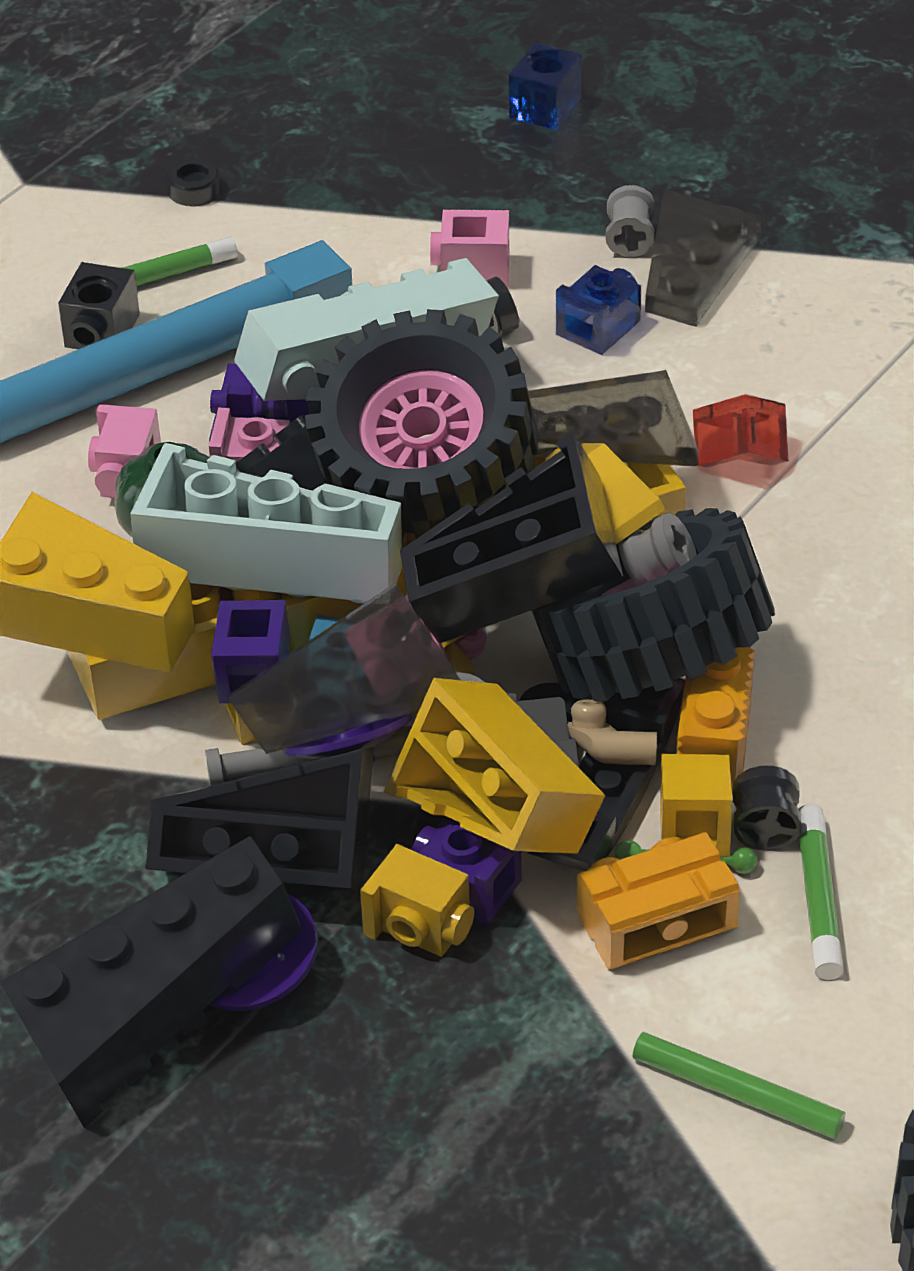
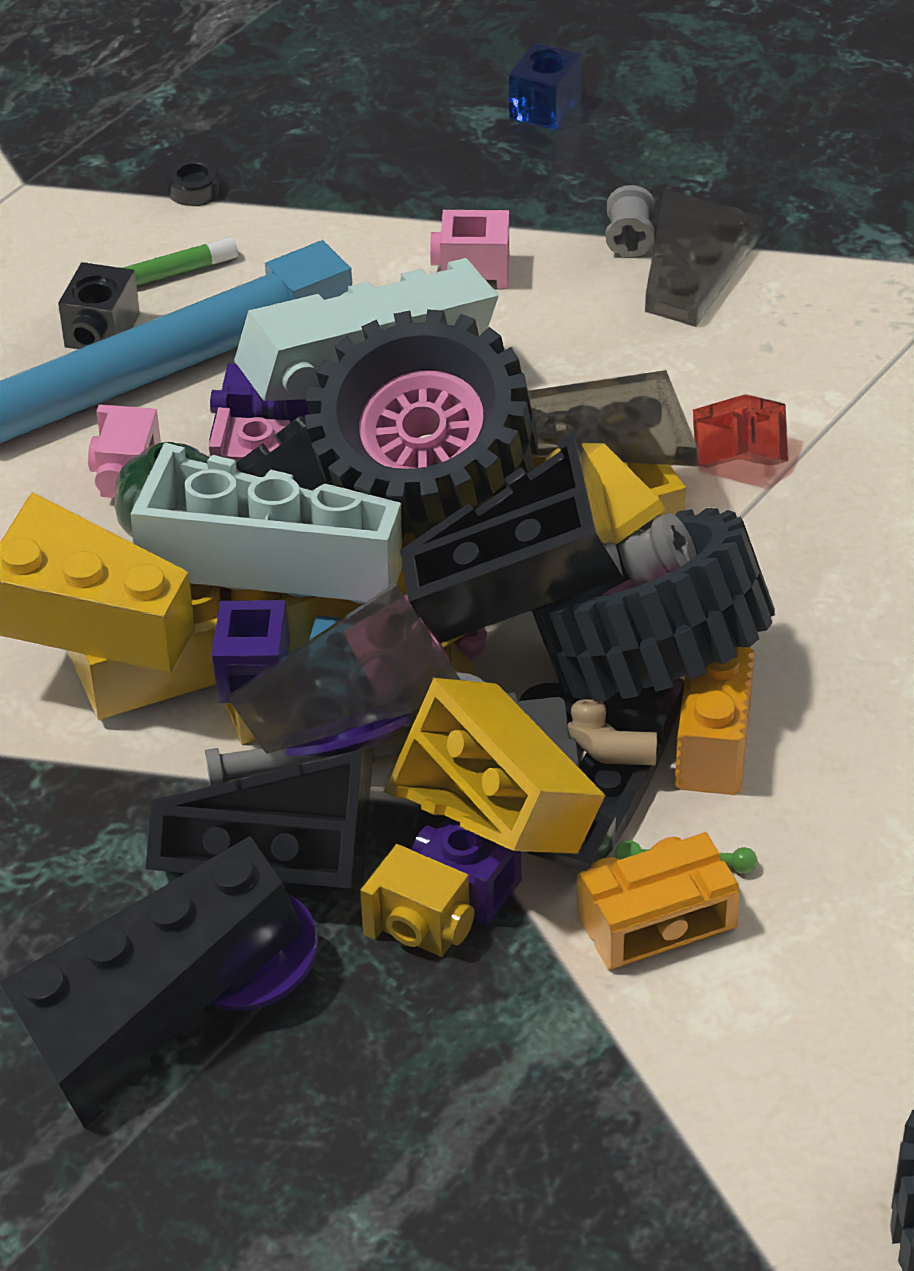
(505, 314): black tile -> none
(606, 295): clear blue brick -> none
(696, 798): yellow brick -> none
(739, 1085): bright green bar -> none
(766, 808): black wheel -> none
(819, 894): bright green bar -> none

